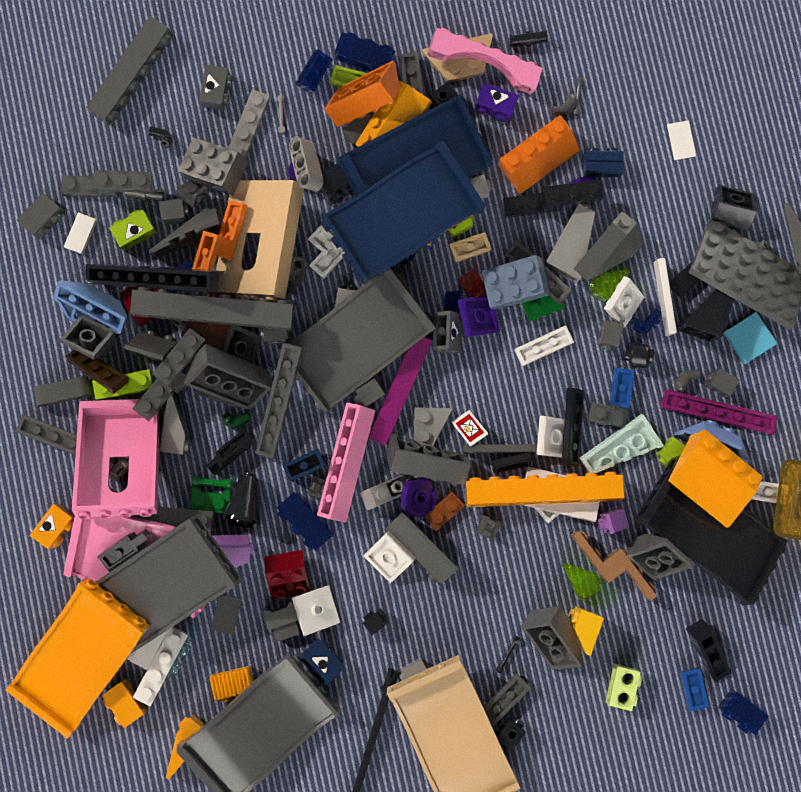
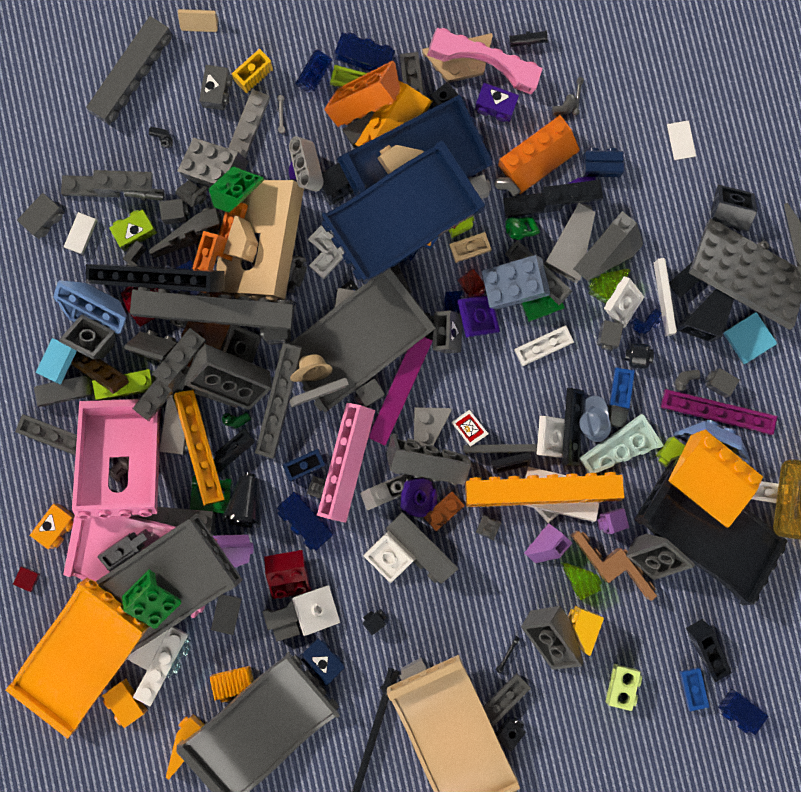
(26, 579): none -> dark red tile
(56, 361): none -> medium azure tile
(134, 253): none -> dark grey bracket
(148, 601): none -> green bracket
(198, 20): none -> tan slope
(198, 447): none -> light orange plate
(233, 188): none -> green slope
(241, 240): none -> tan slope
(252, 71): none -> yellow brick
(311, 369): none -> tan piece
(318, 392): none -> light grey tile
(396, 156): none -> tan slope
(507, 183): none -> dark grey arm
(518, 230): none -> green piece
(548, 545): none -> medium lavender slope
(595, 419): none -> sand blue piece

